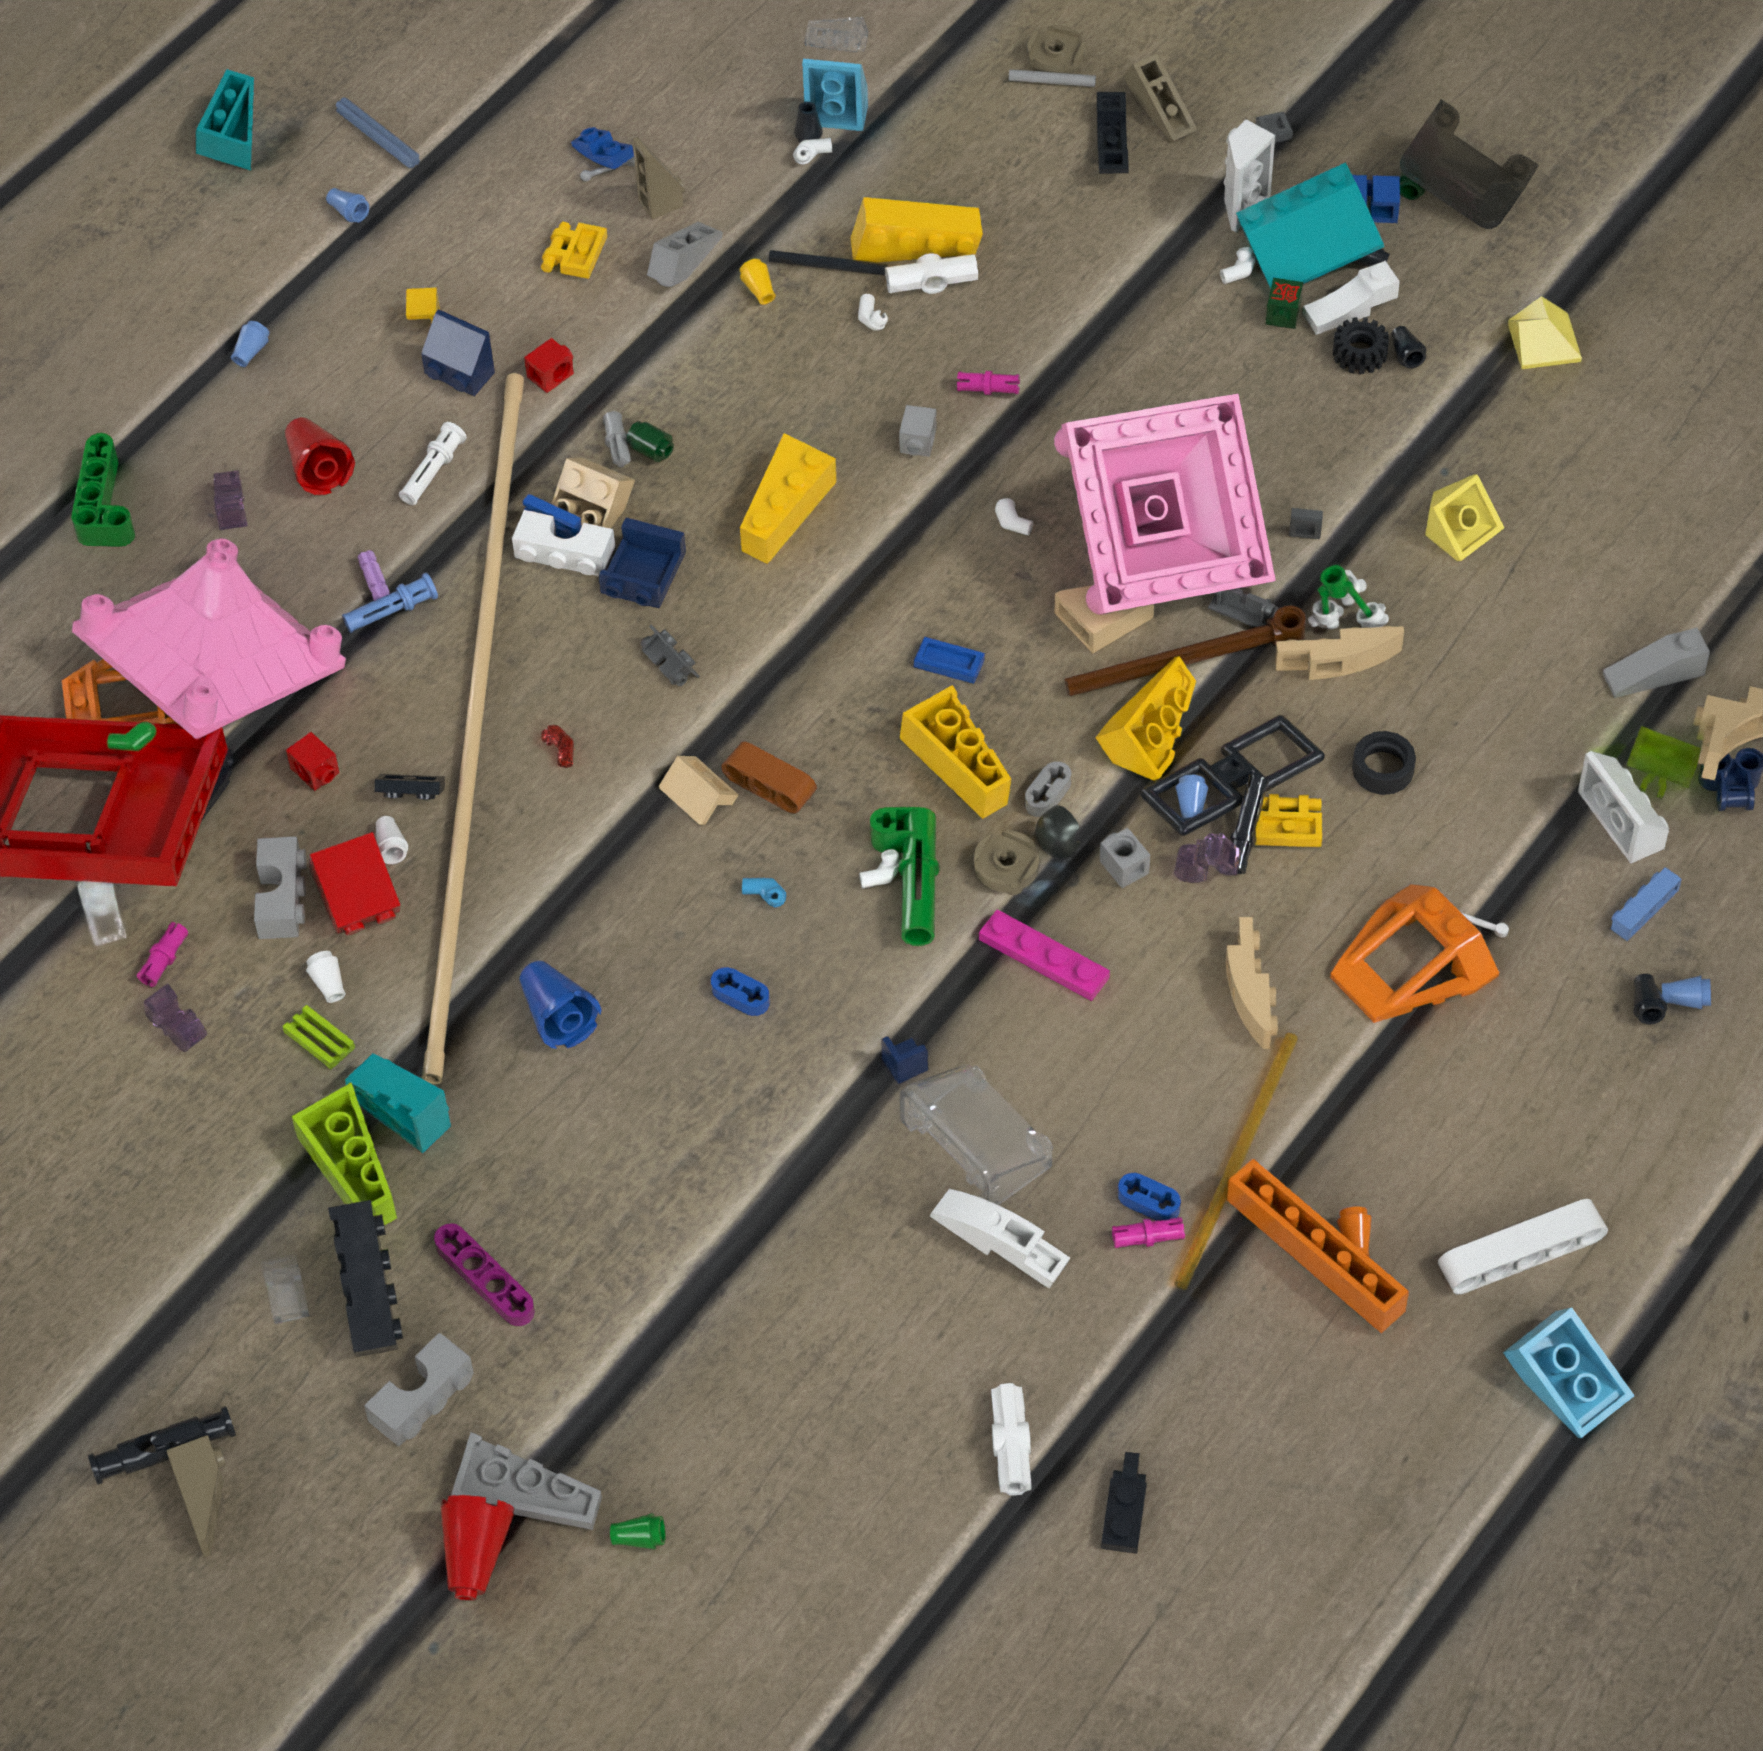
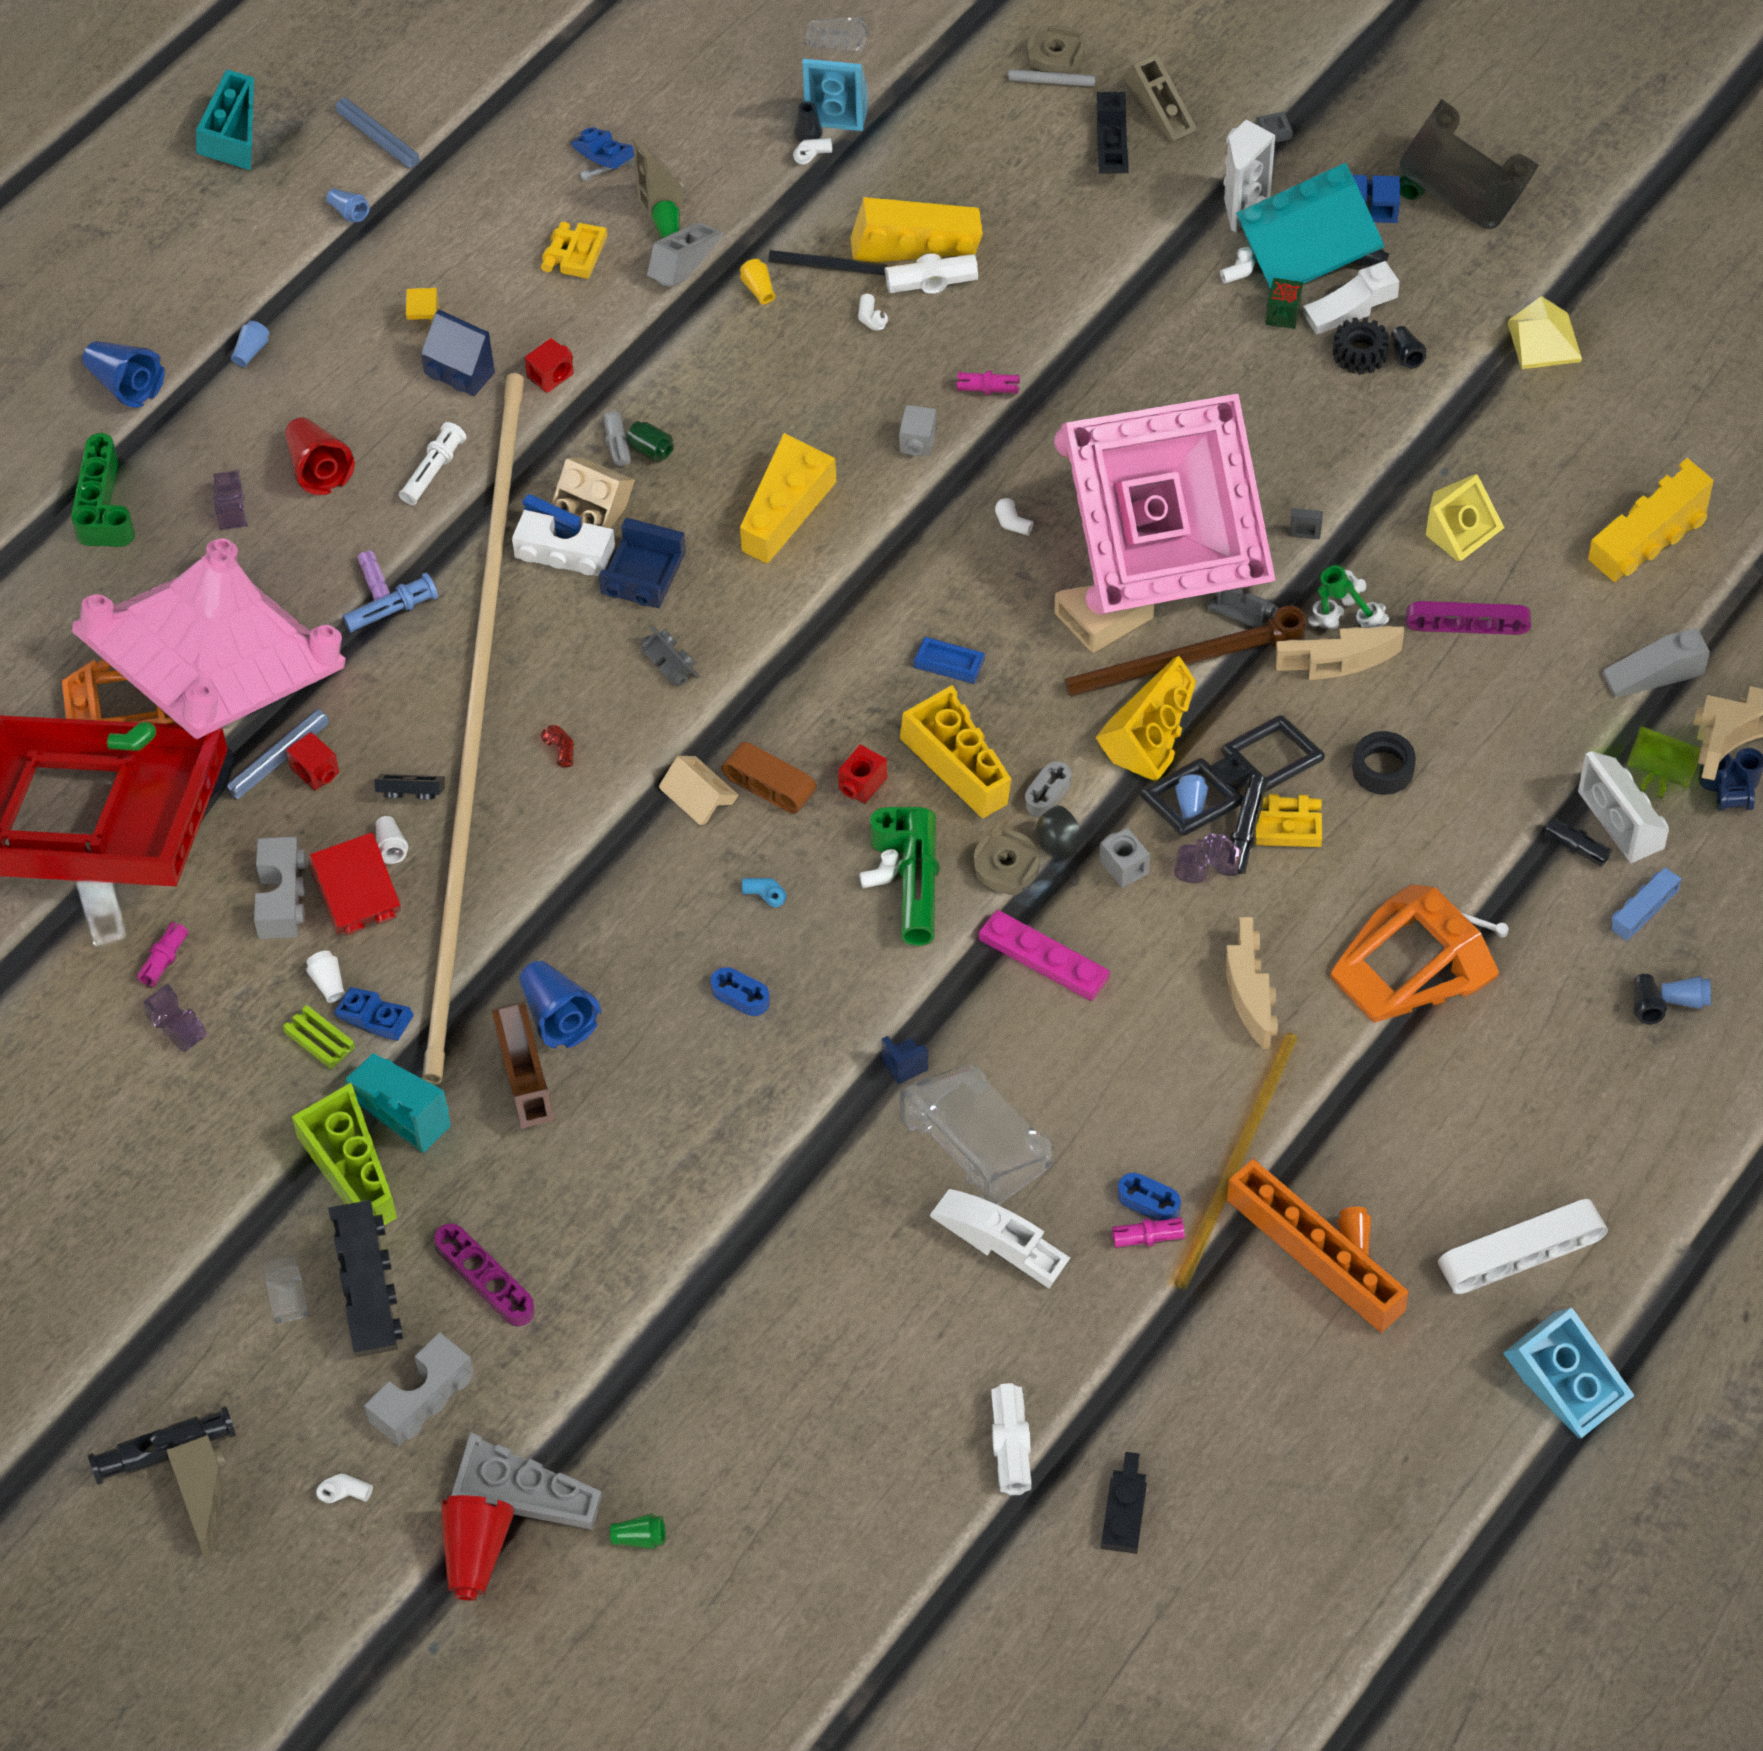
(125, 370): none -> blue cone
(275, 755): none -> sand blue axle
(343, 1486): none -> white arm
(370, 1013): none -> blue slope
(522, 1065): none -> reddish brown arch
(666, 218): none -> green cone
(866, 764): none -> red brick
(1505, 620): none -> magenta beam
(1577, 842): none -> black pin
(1653, 522): none -> yellow wedge

